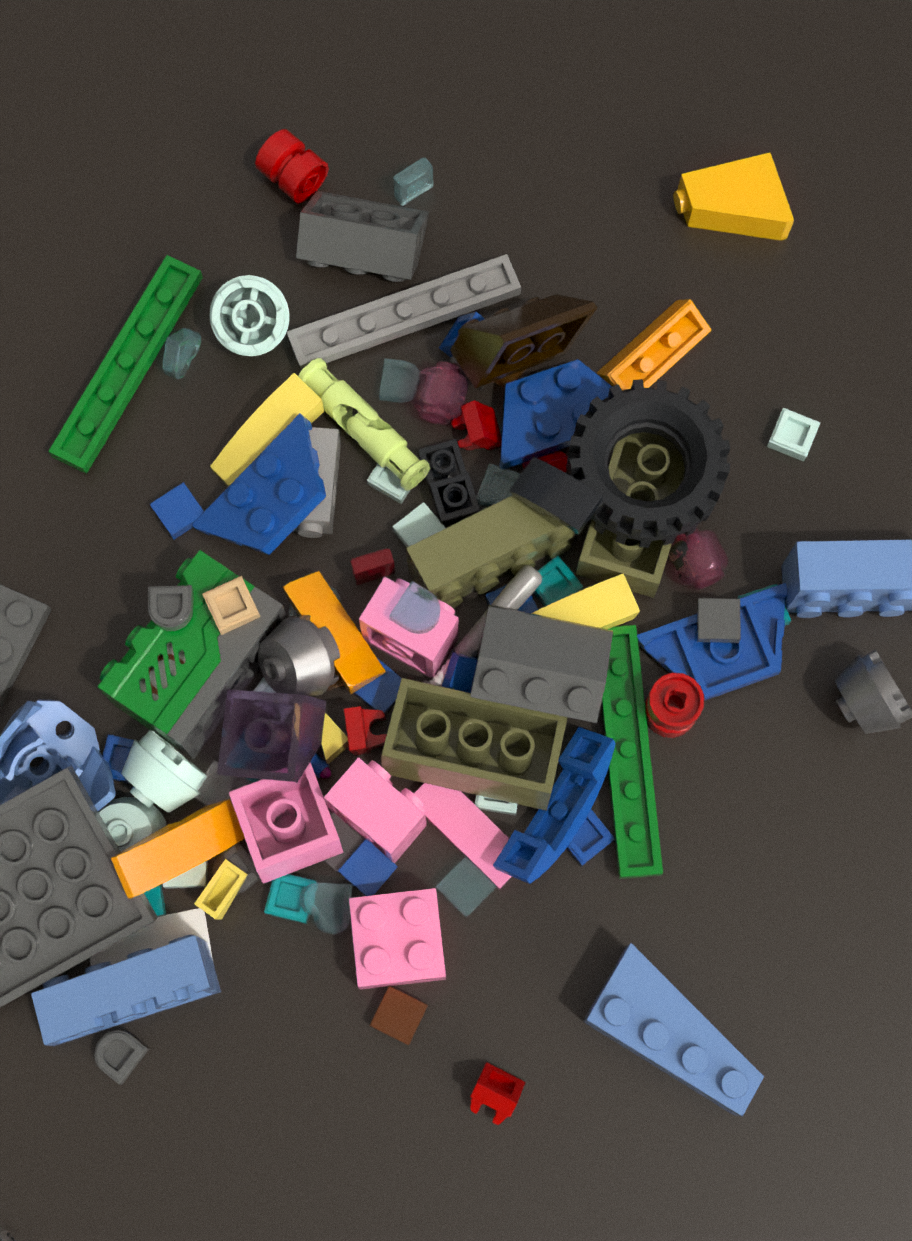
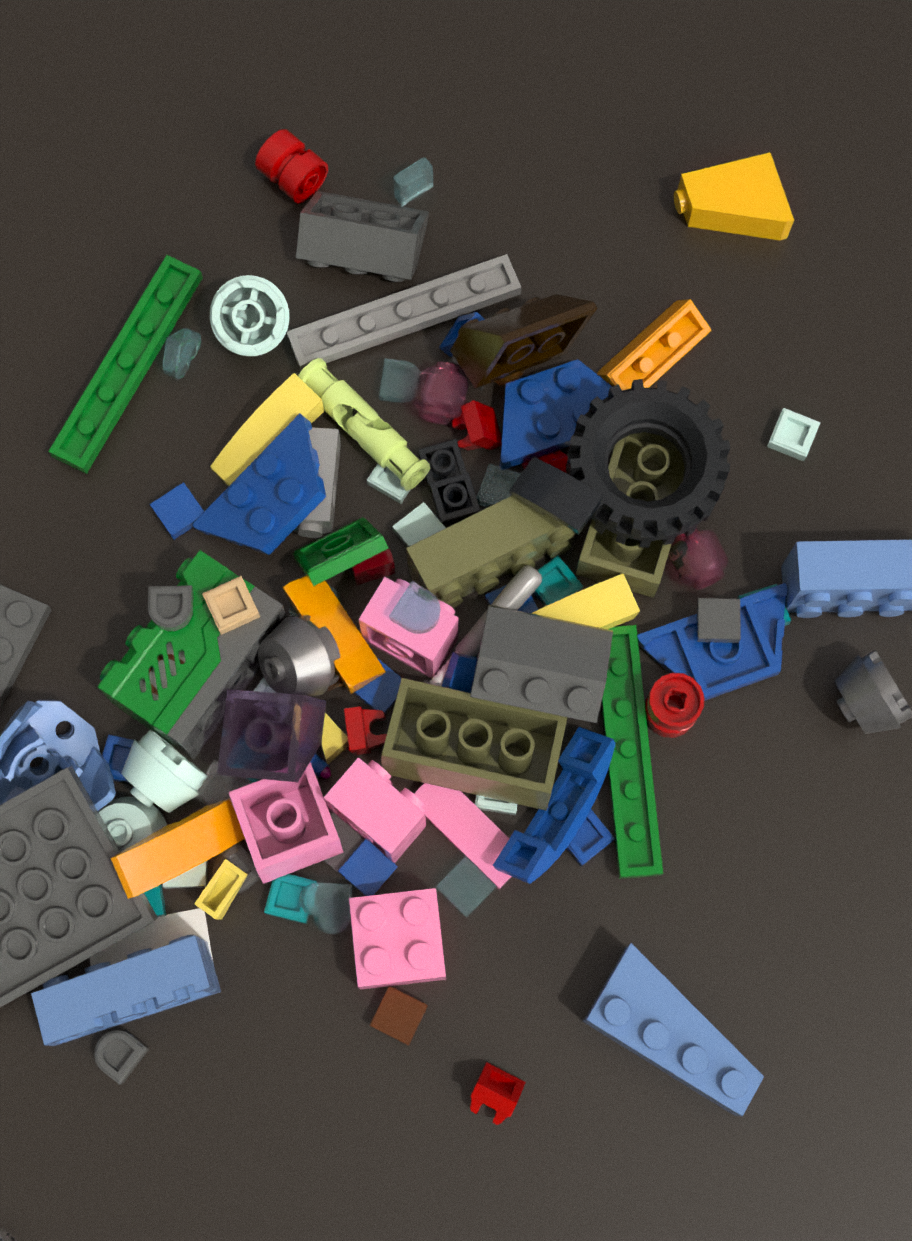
(339, 550): none -> green tile

